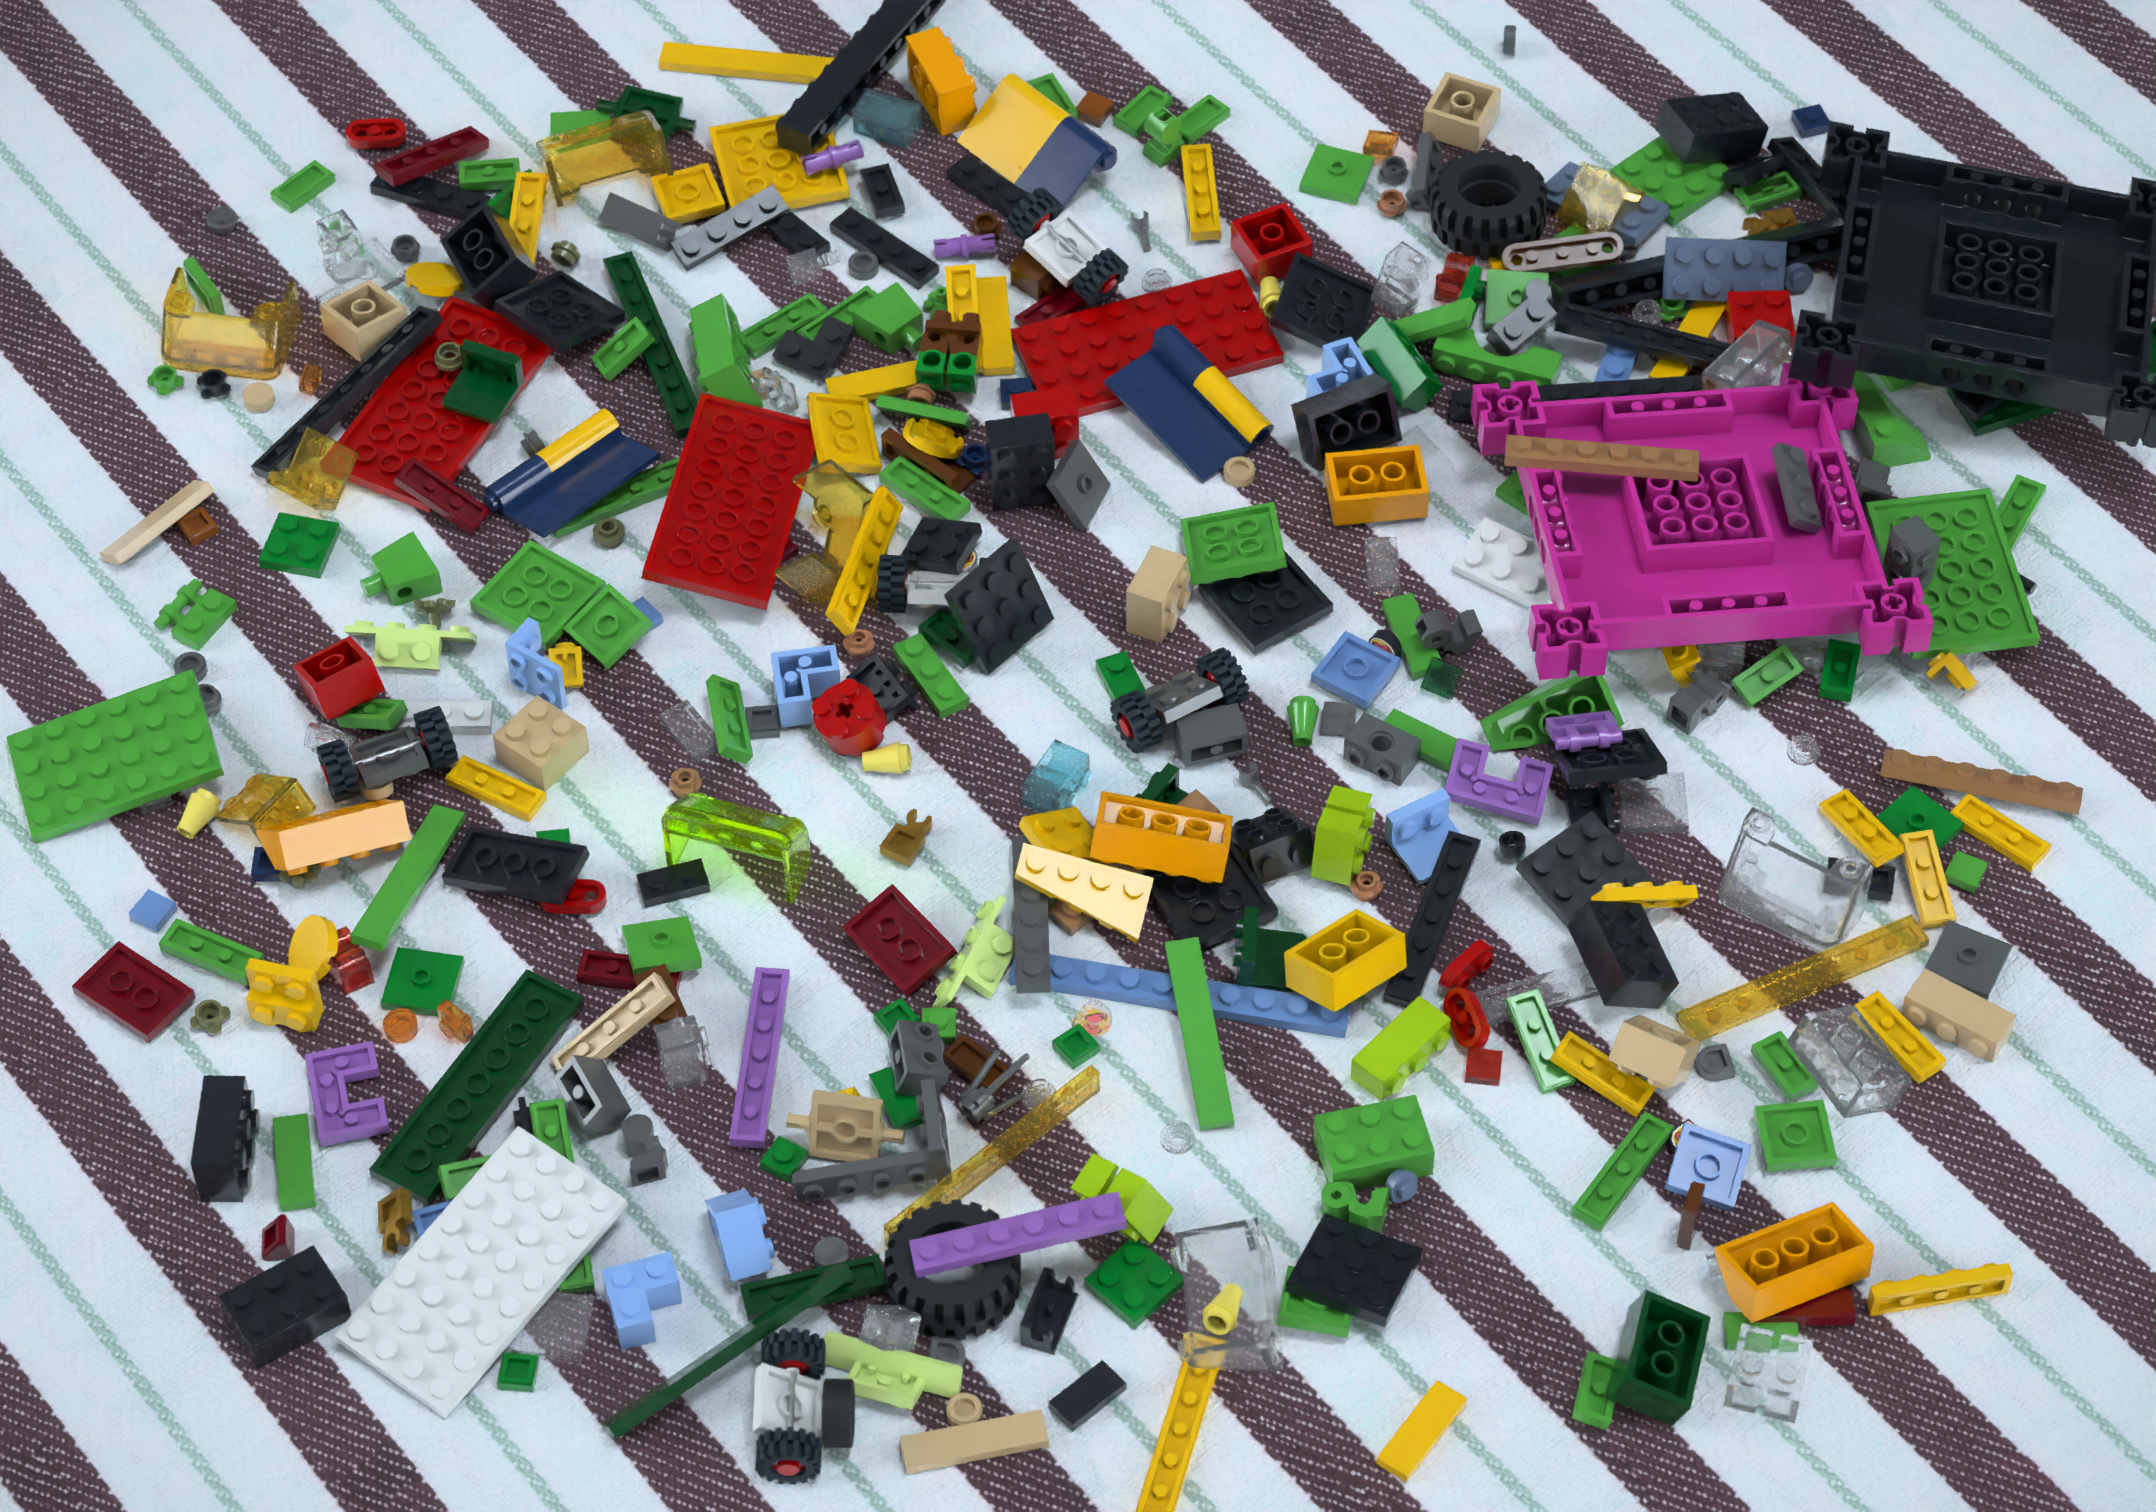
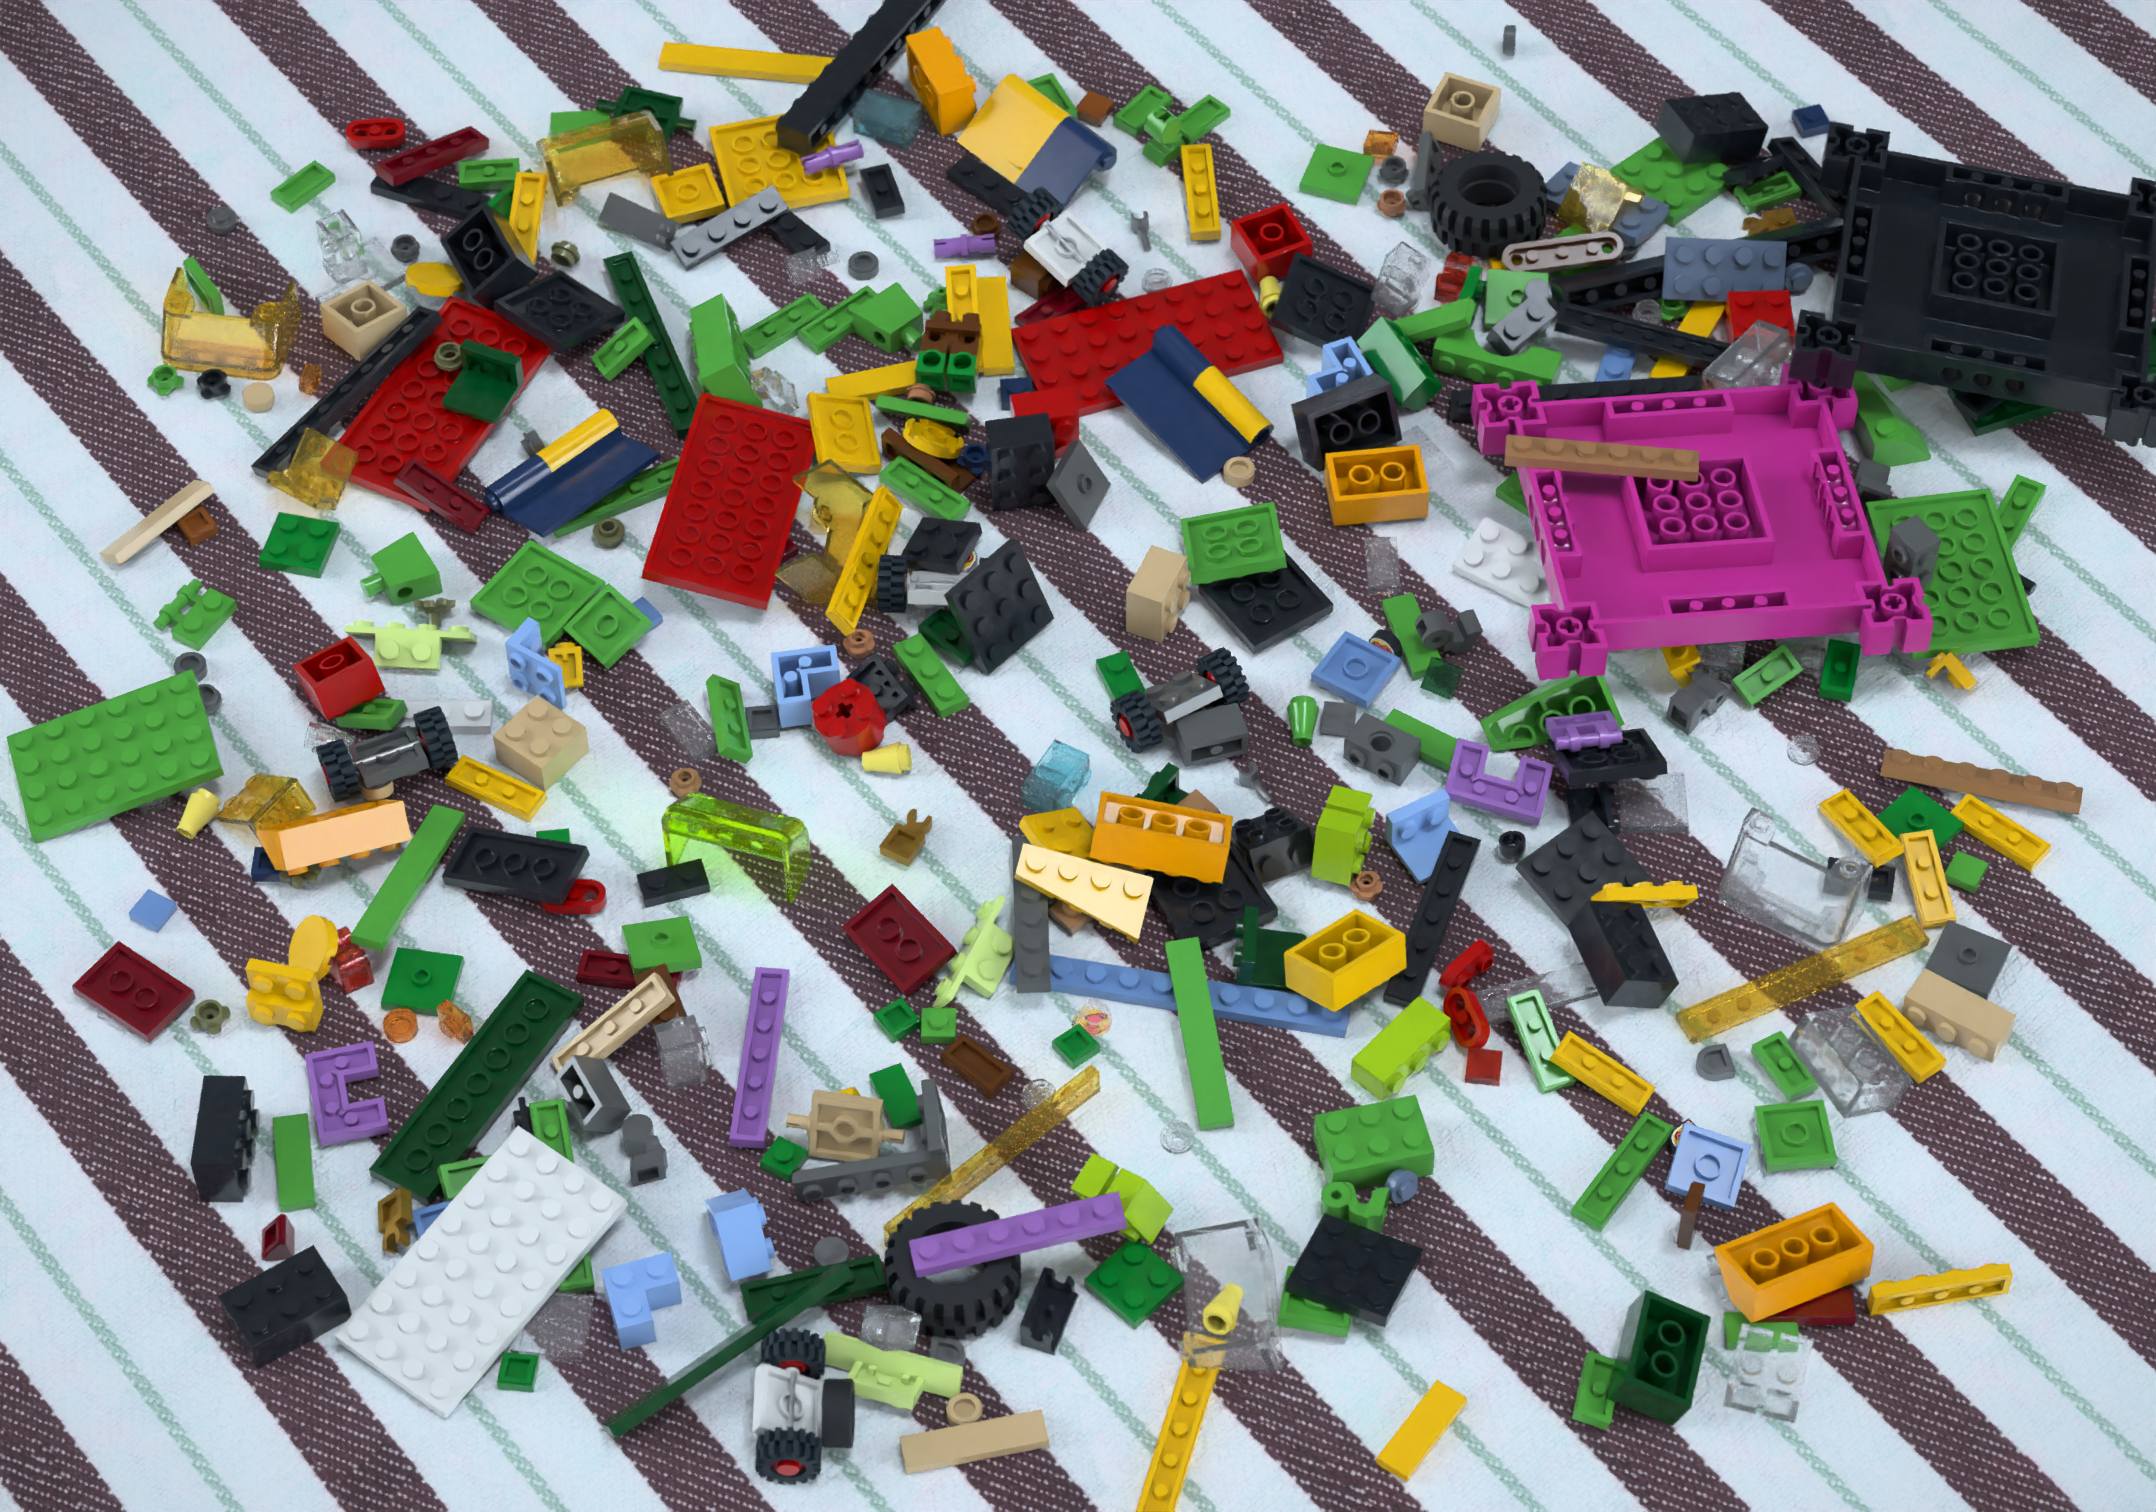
(208, 950): bright green plate -> none
(819, 356): black plate -> none
(889, 249): black plate -> none
(916, 1056): dark grey brick -> none
(978, 1103): dark grey plant -> none
(1087, 1395): black tile -> none
(1654, 1052): tan brick -> none
(1796, 487): dark grey plate -> none

